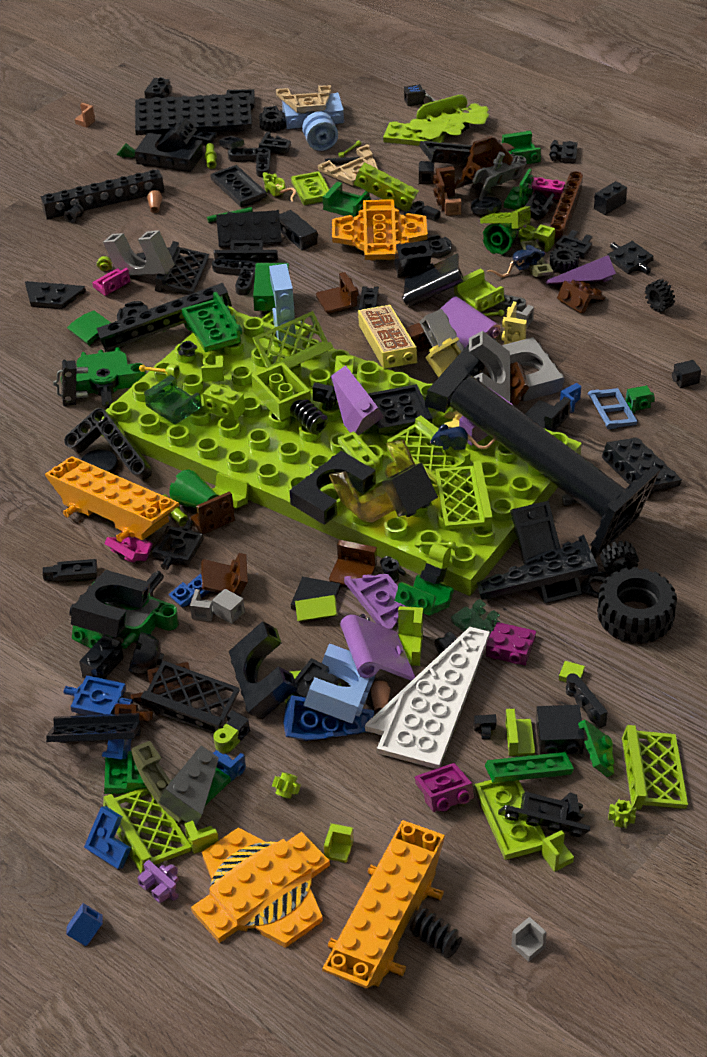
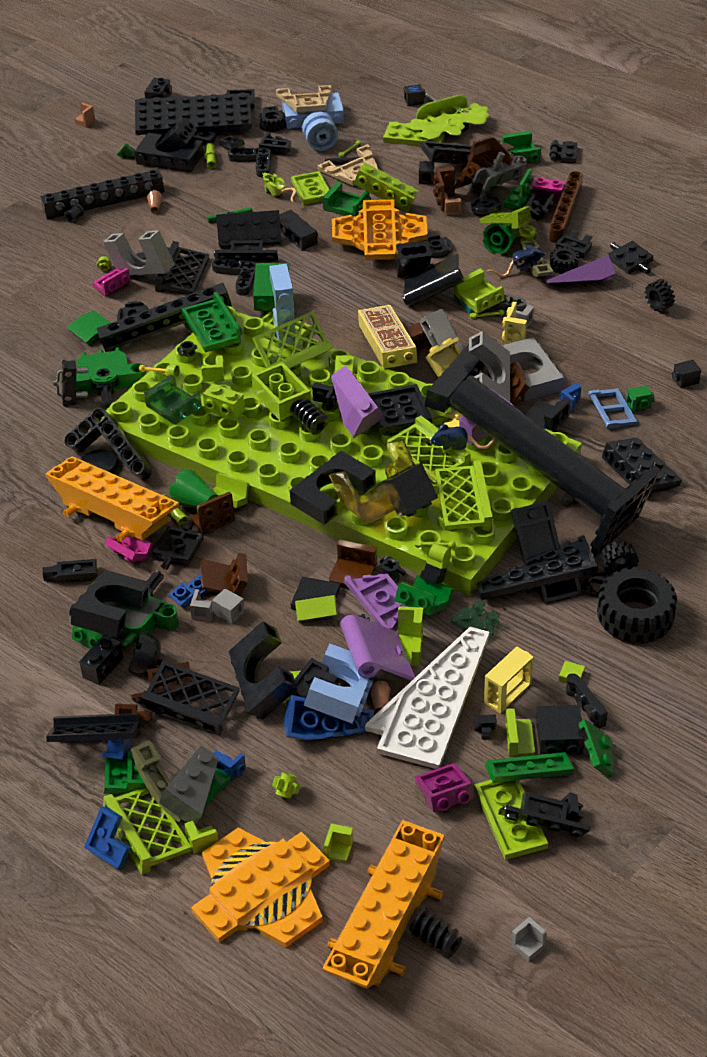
(52, 294): black wing -> none
(84, 924): blue panel -> none
(97, 696): blue plate -> none
(163, 878): medium lavender hips -> none
(232, 732): leg -> none
(238, 185): black plate -> none
(339, 297): reddish brown bracket -> none
(358, 449): lime plate -> none
(369, 297): black plate -> none
(420, 209): black bar -> none
(443, 643): black wheel -> none
(468, 320): medium lavender door -> none
(508, 679): none -> light yellow window
(510, 643): magenta plate -> none
(545, 235): lime panel -> none
(556, 852): lime panel -> none
(578, 294): reddish brown bracket -> none
(610, 198): black brick -> none
(622, 813): lime gear -> none
(636, 773): lime fence -> none

